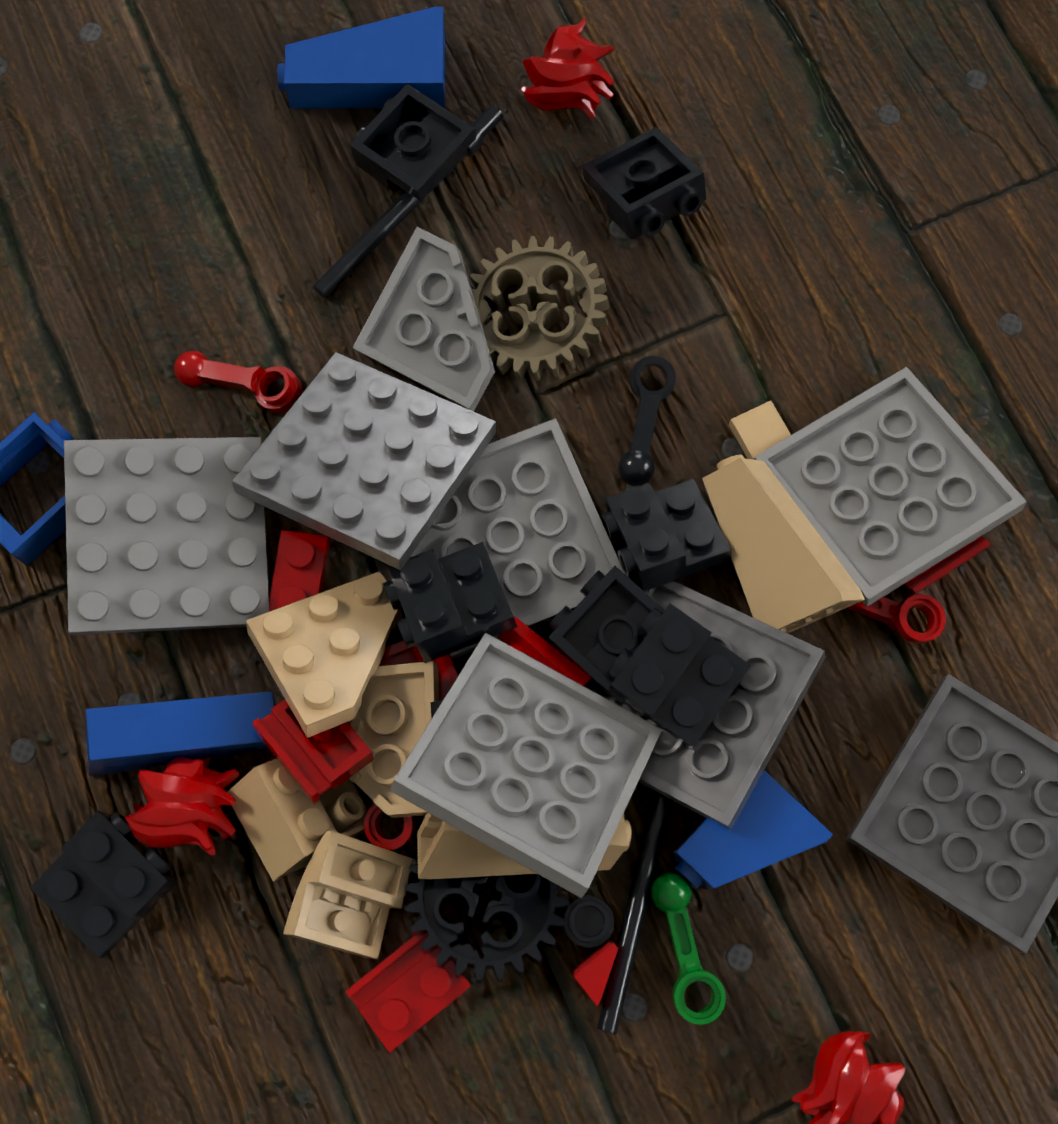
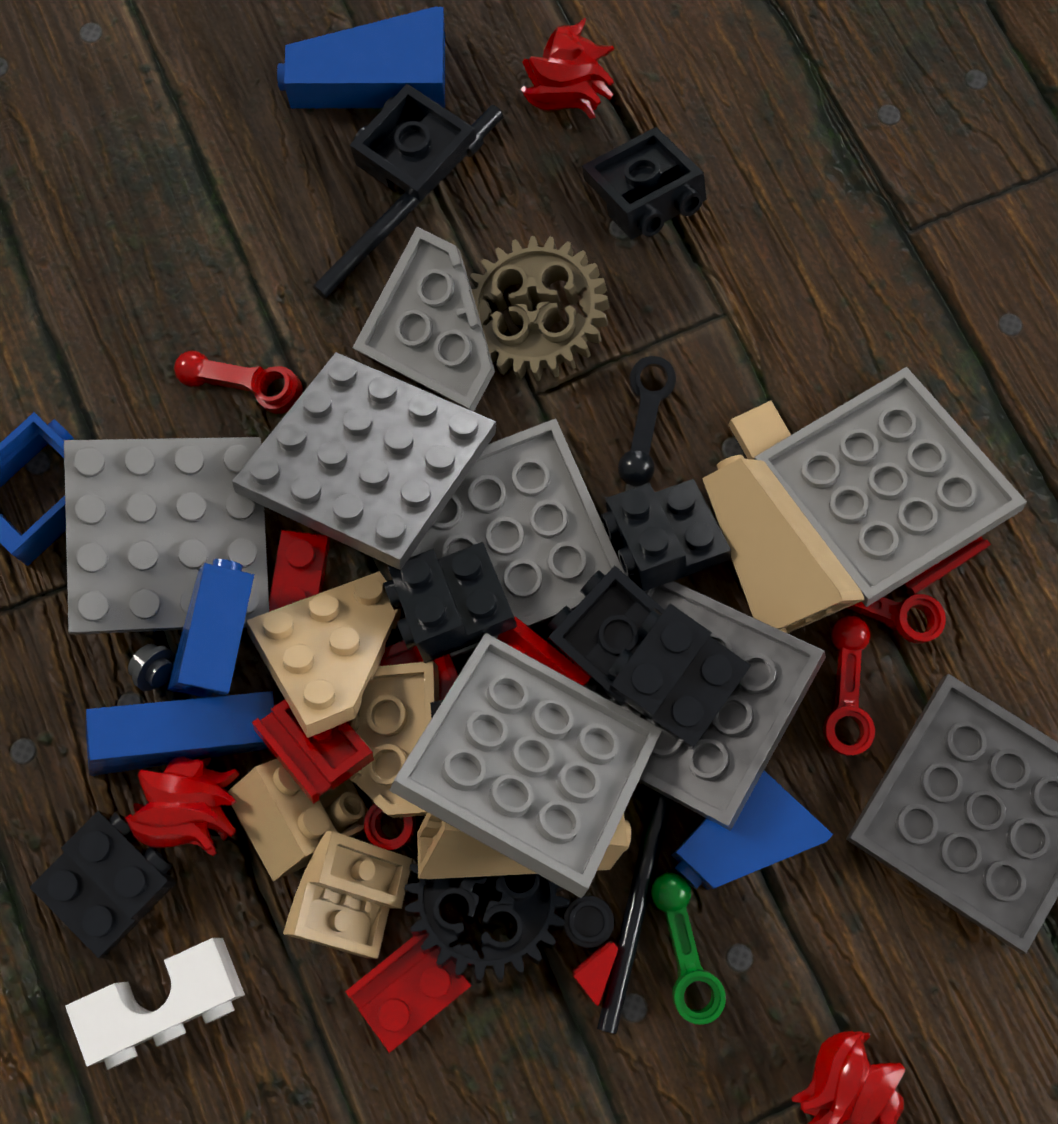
(113, 1023): none -> white arch
(151, 667): none -> dark grey plate
(212, 630): none -> blue slope
(850, 637): none -> red piece

